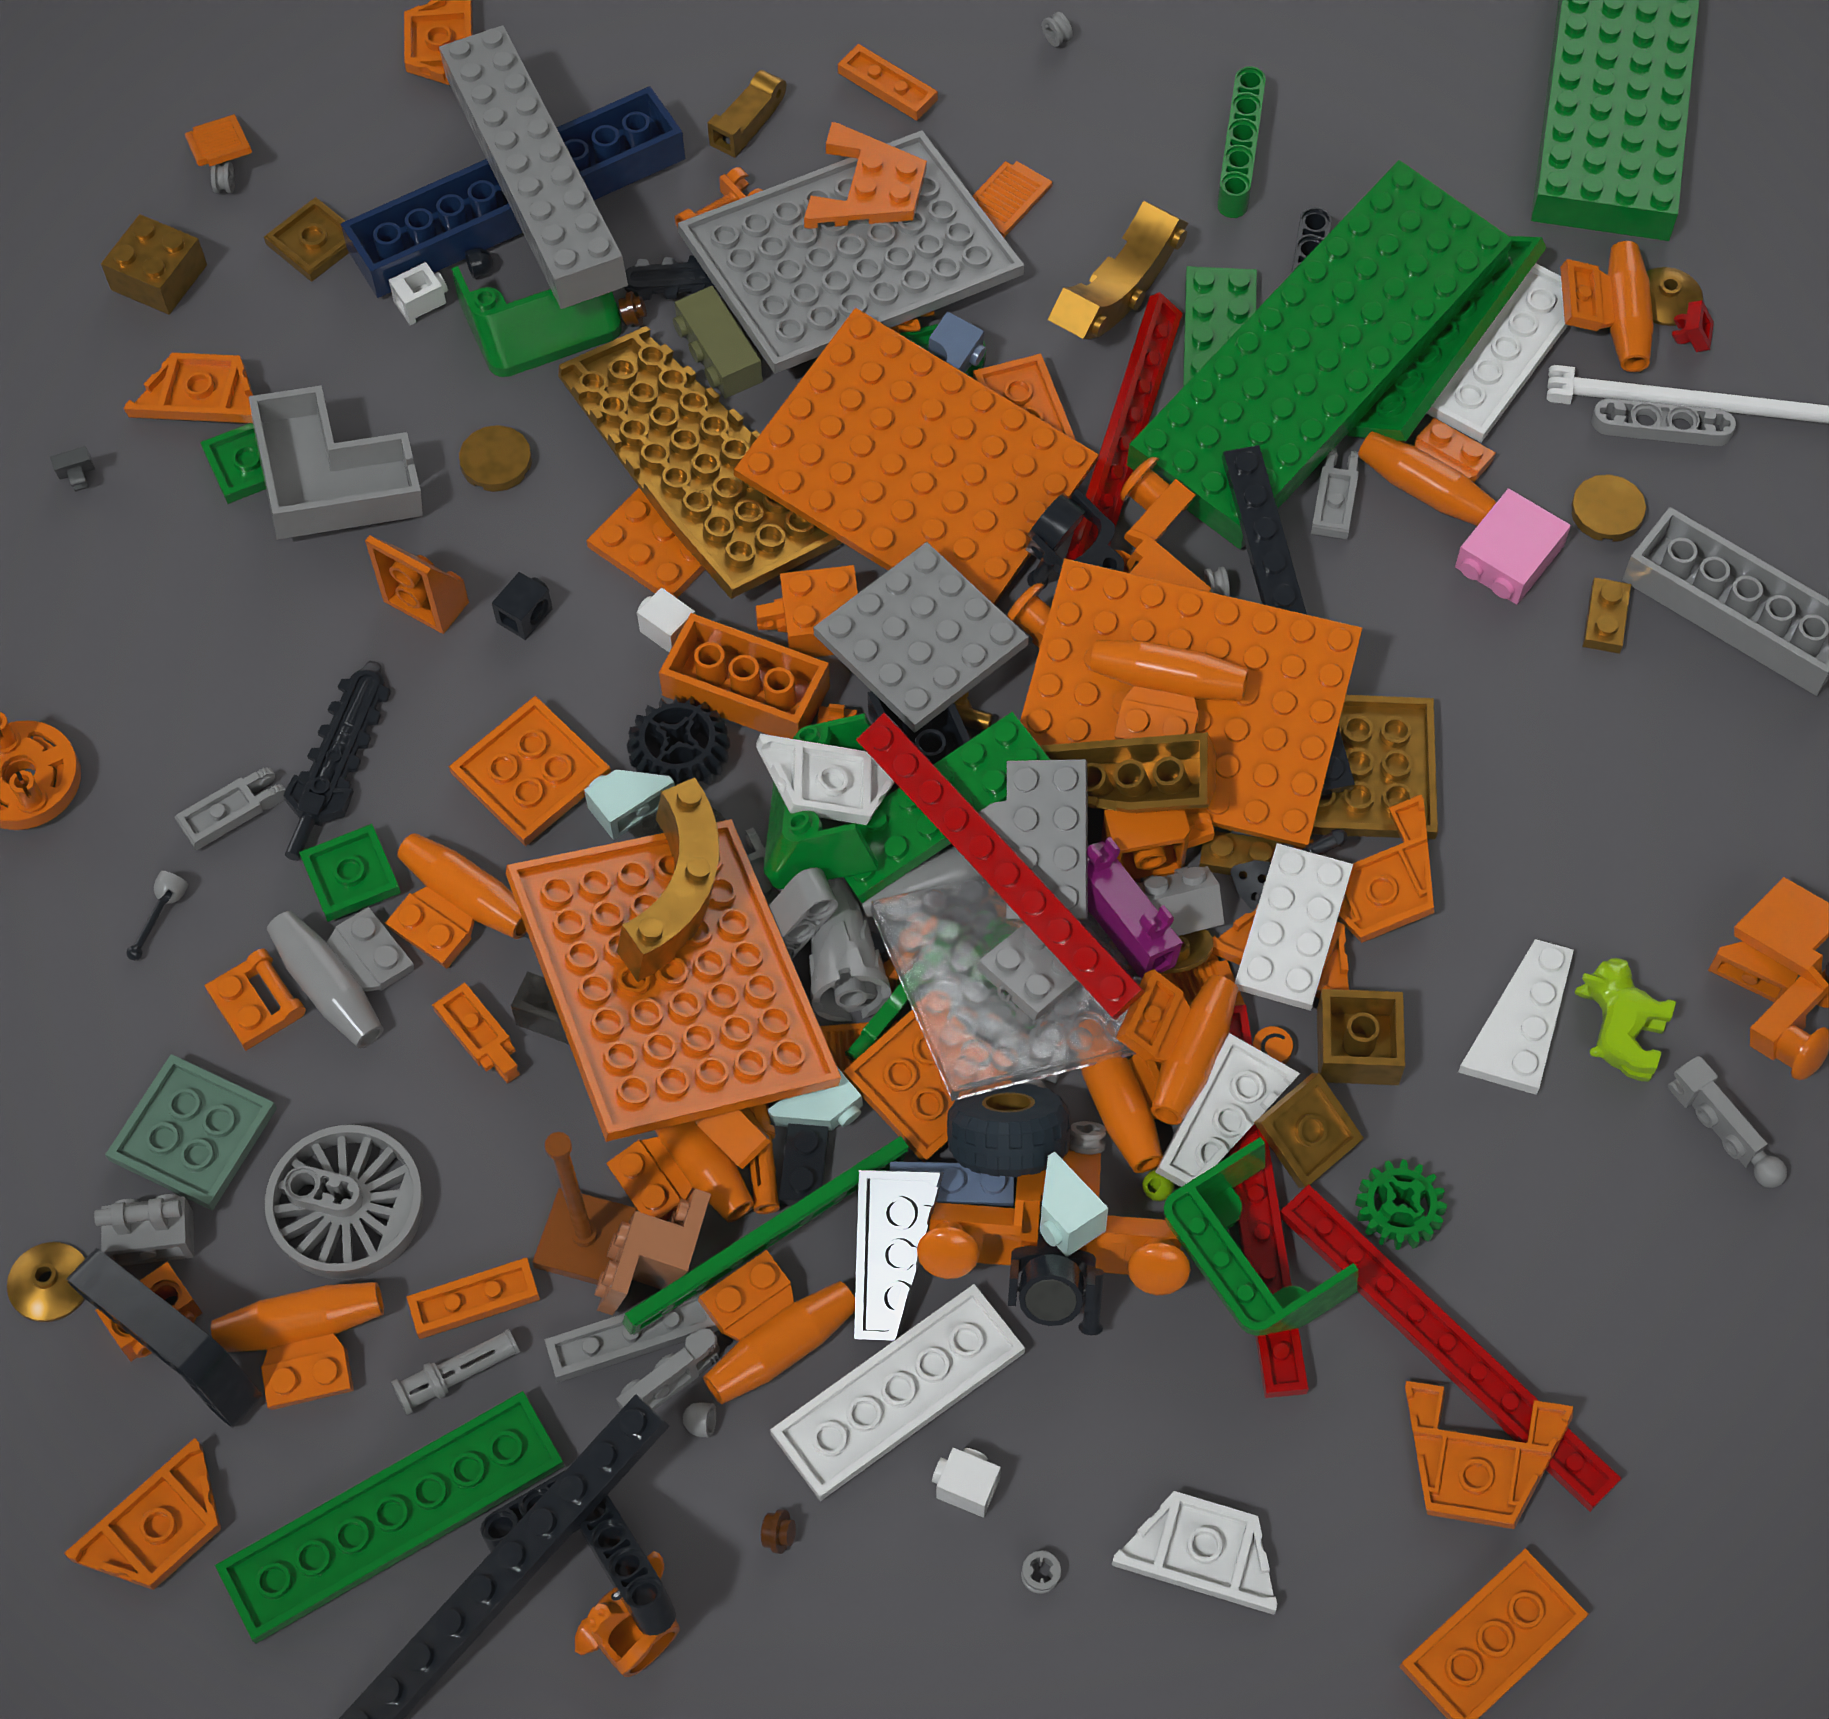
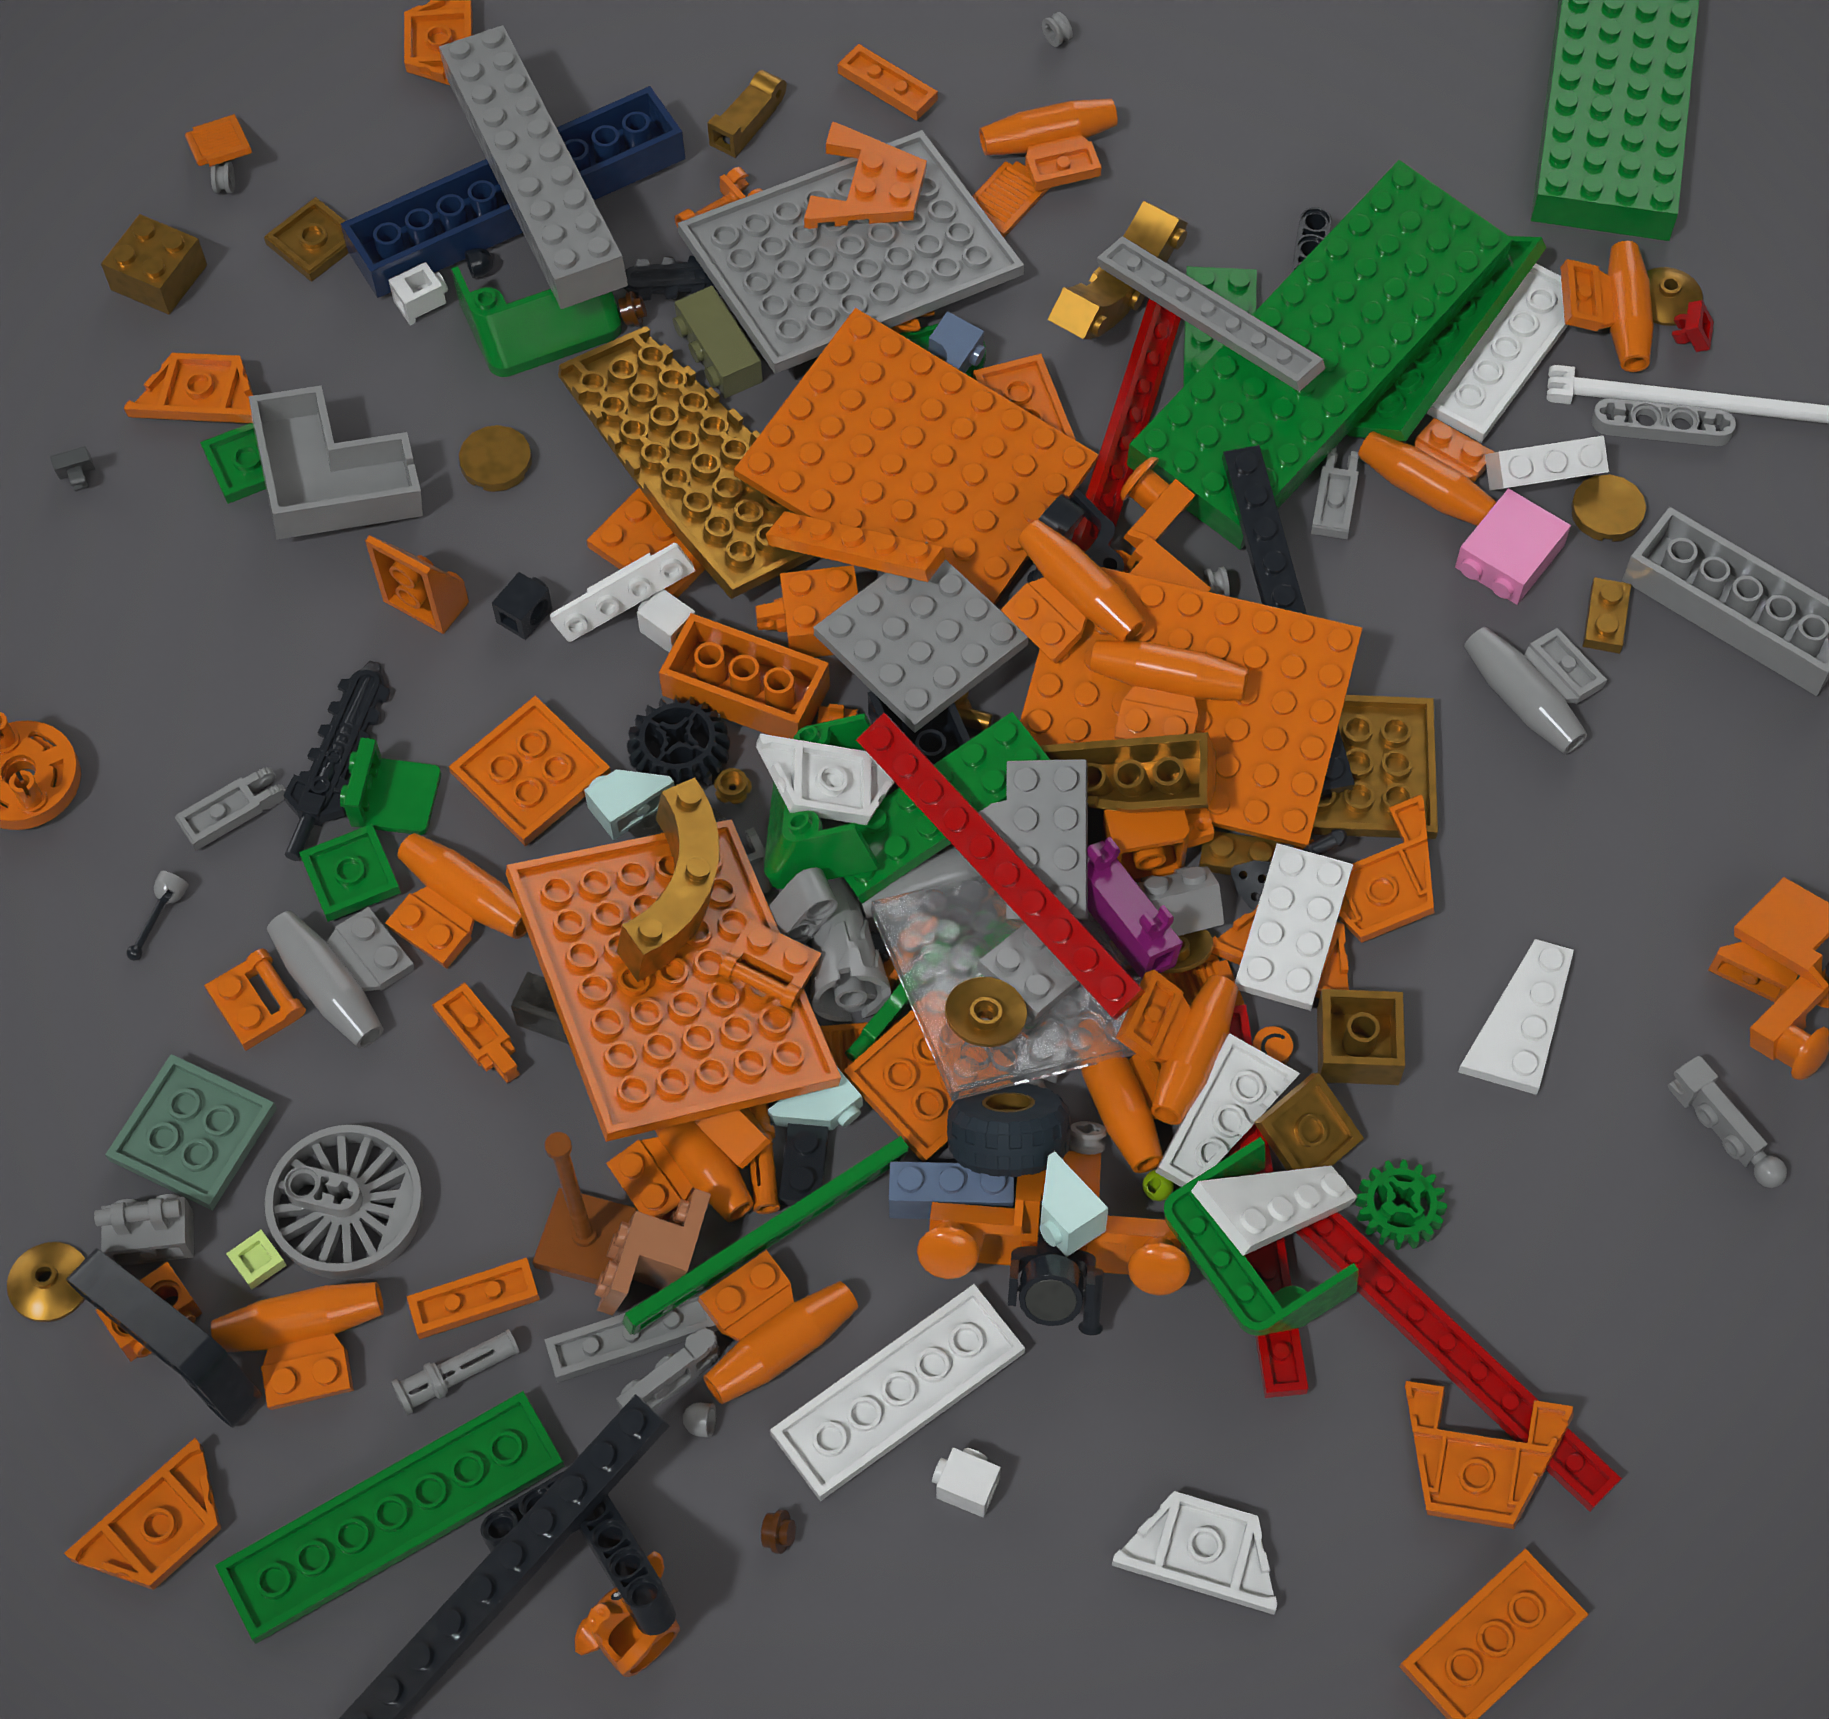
(256, 1259): none -> yellowish green plate
(389, 791): none -> green bracket
(622, 591): none -> white bracket
(728, 778): none -> pearl gold plate
(773, 955): none -> orange plate
(856, 546): none -> orange plate
(890, 1223): wing -> none
(985, 999): none -> pearl gold dish
(1027, 1572): light grey bush -> none
(1053, 140): none -> orange plate
(1071, 591): none -> orange plate
(1211, 314): none -> light grey plate
(1241, 142): green beam -> none
(1272, 1205): none -> white wing
(1539, 682): none -> light grey plate
(1546, 462): none -> white brick
(1624, 1015): lime animal -> none

